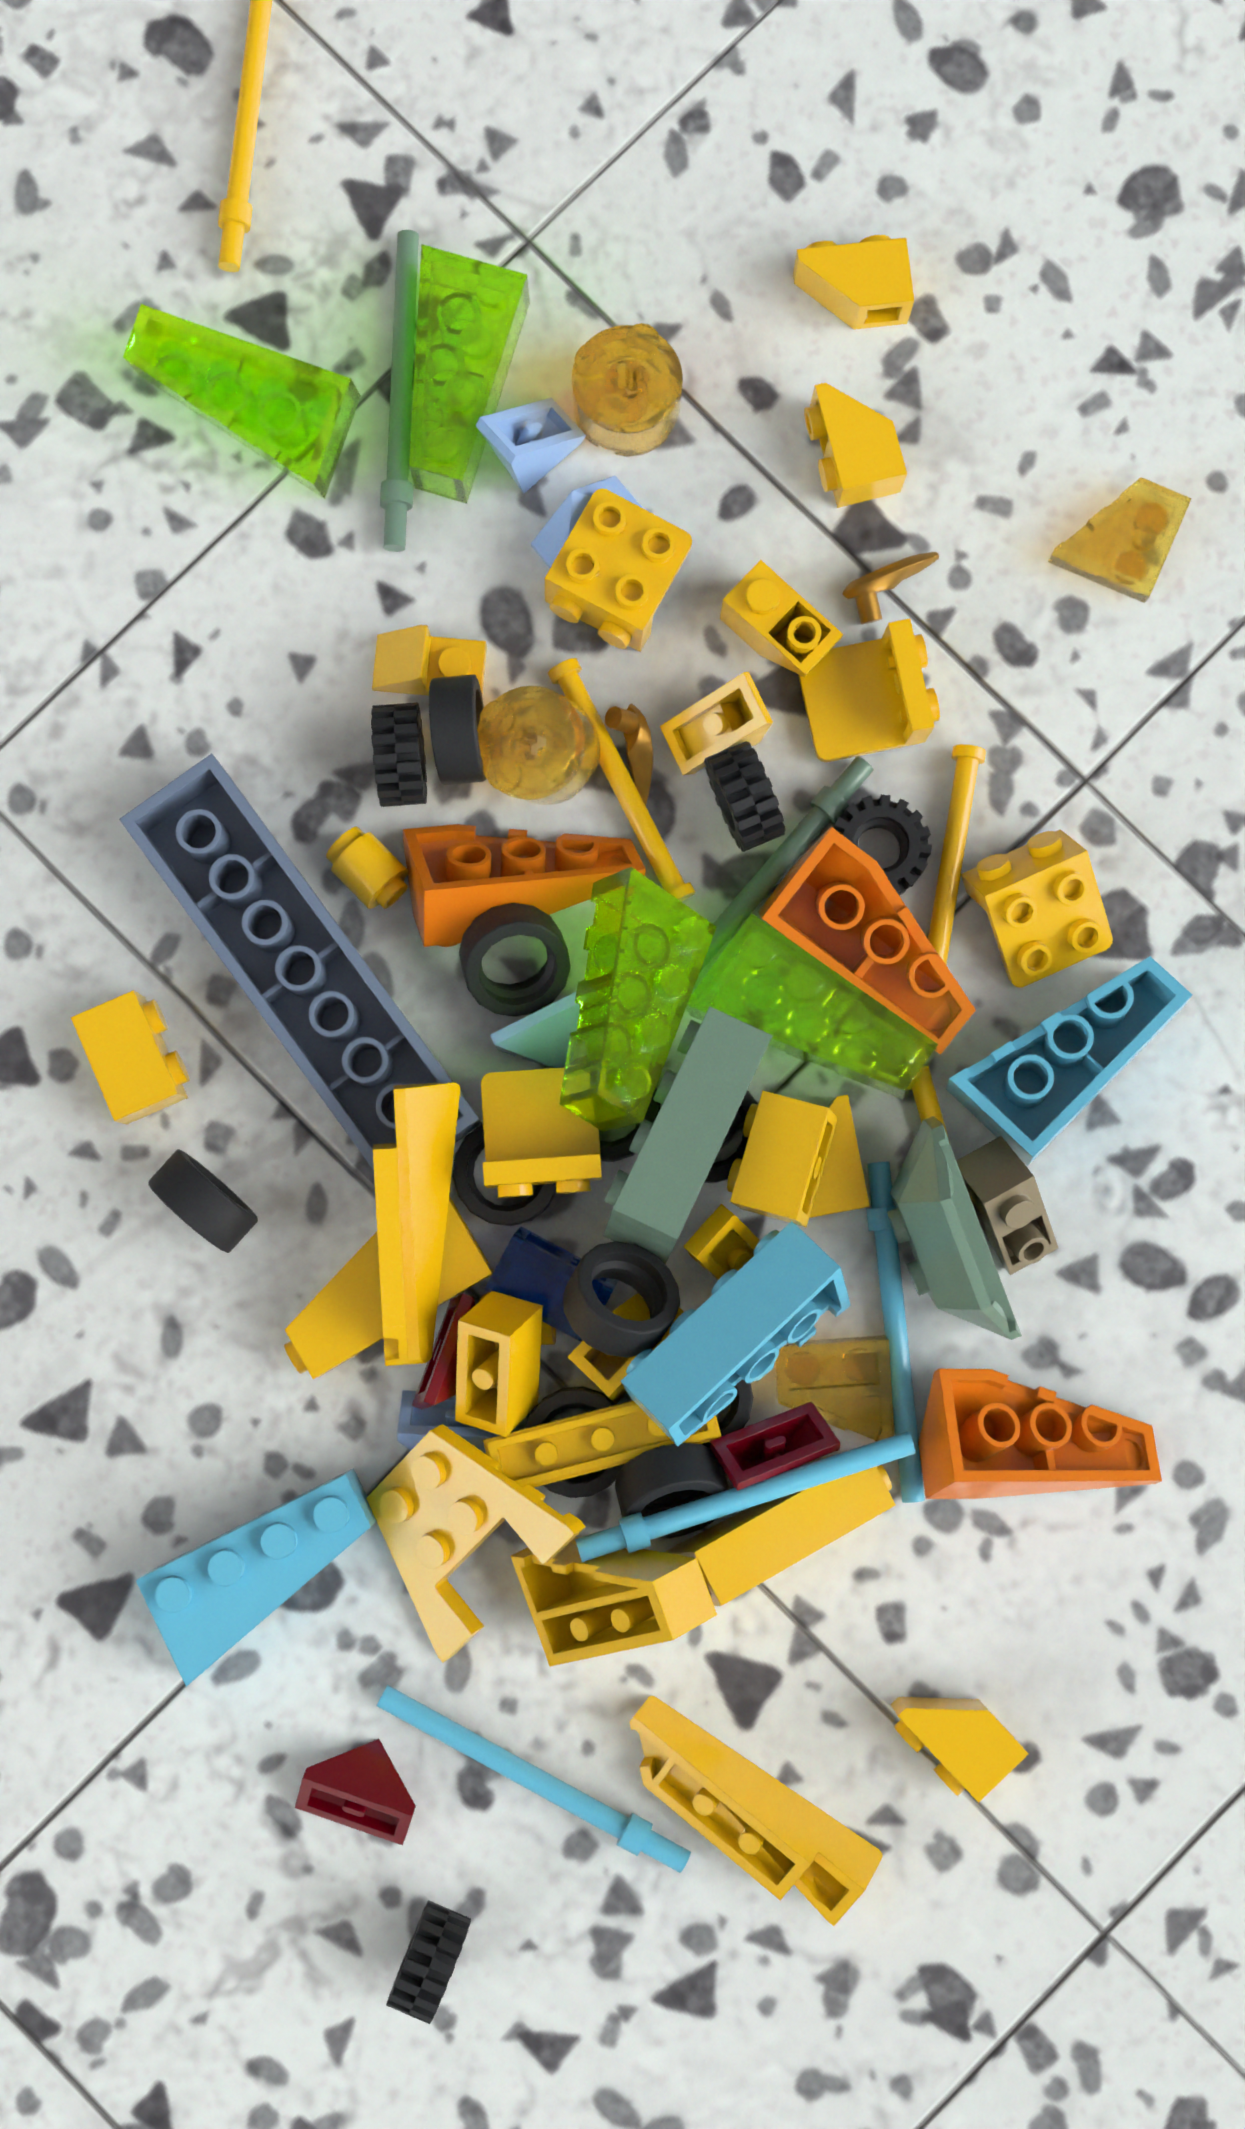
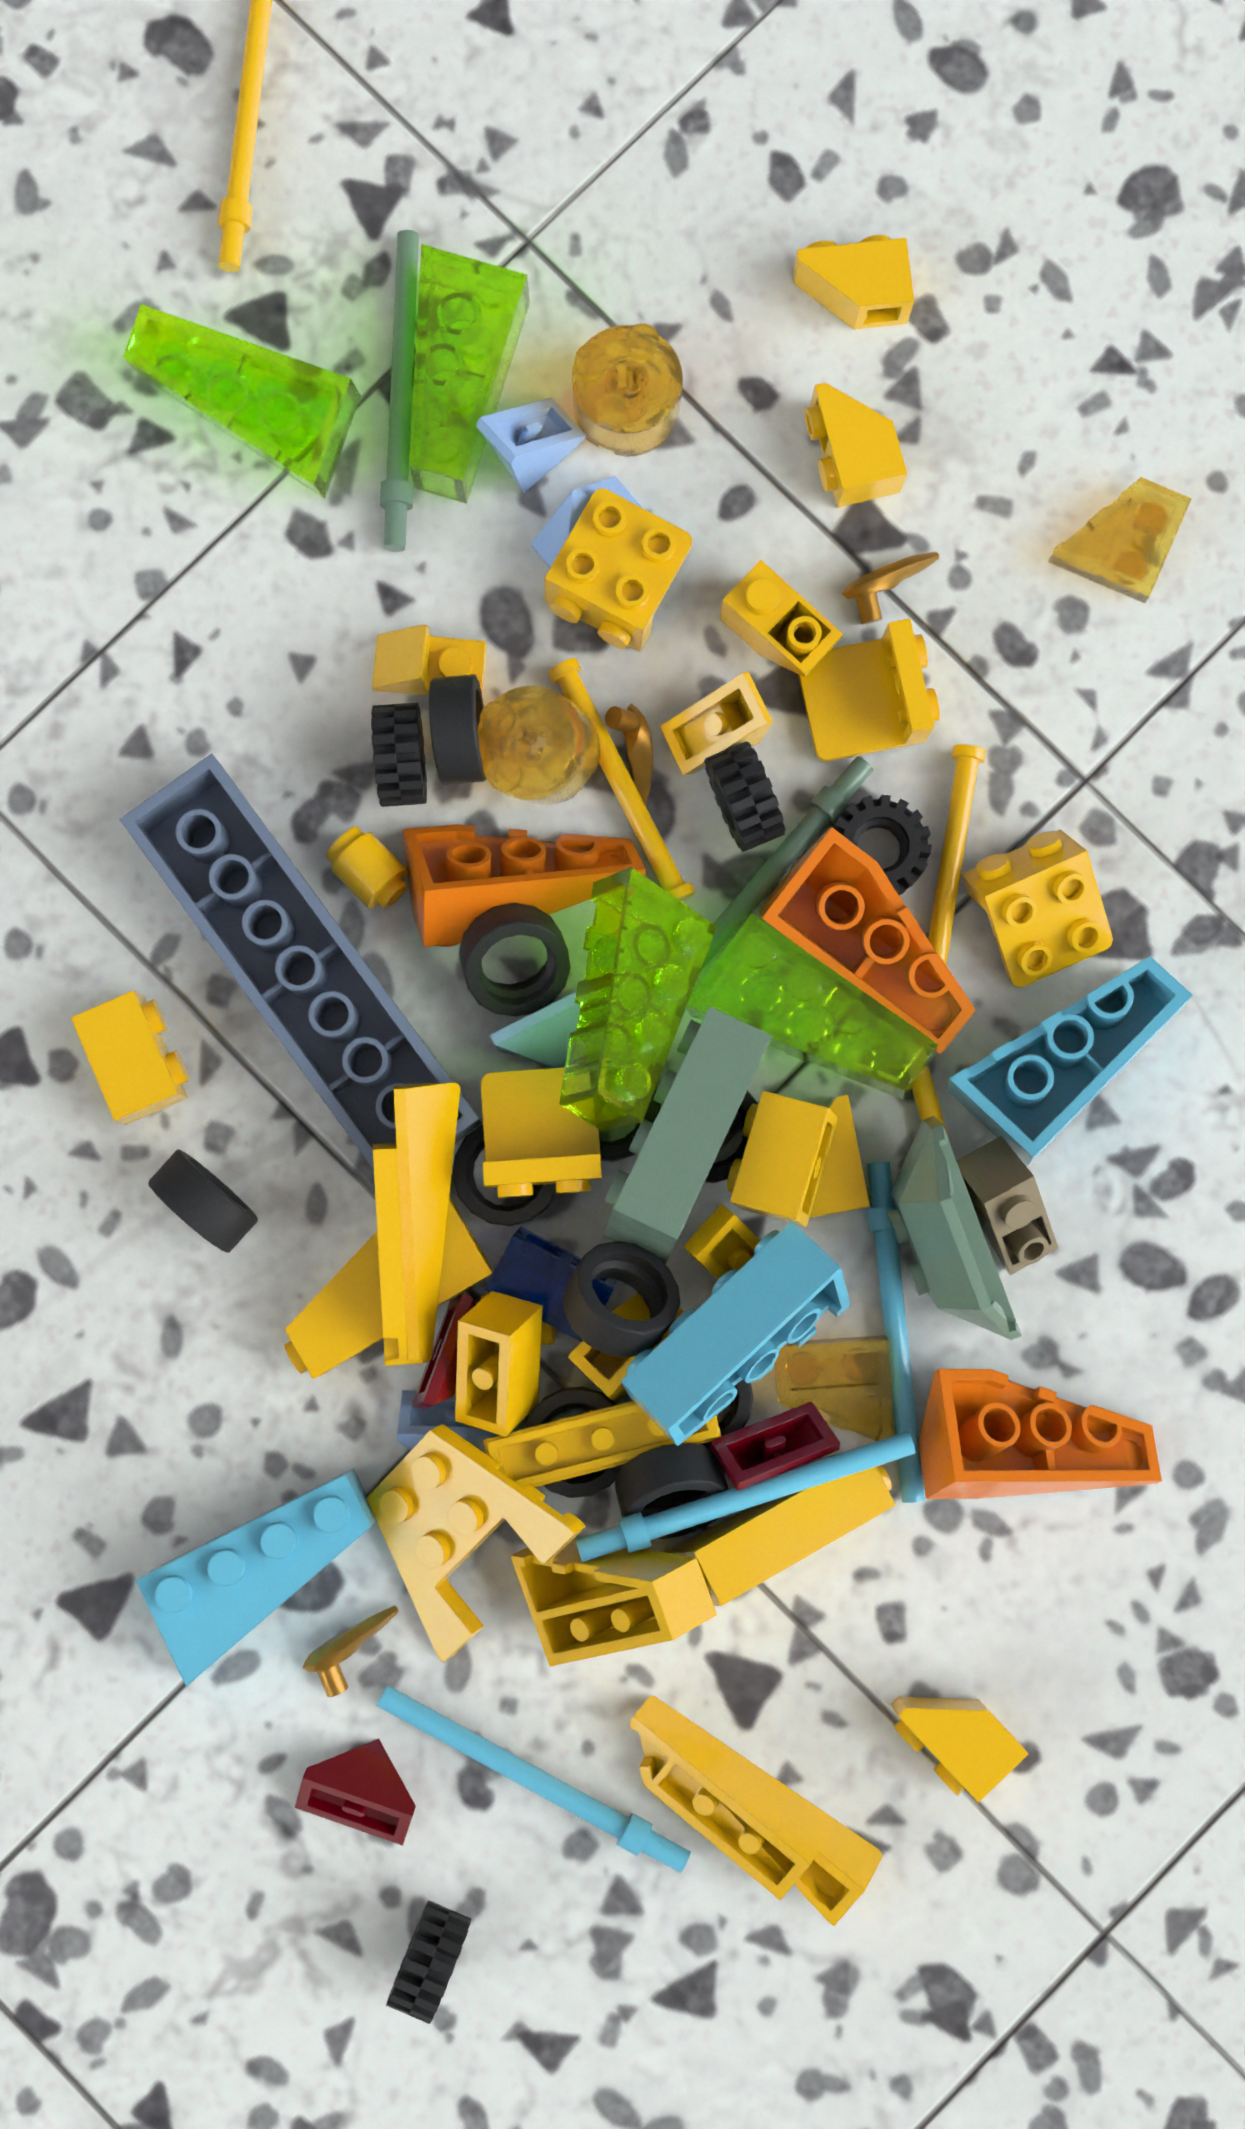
(327, 1657): none -> pearl gold bar

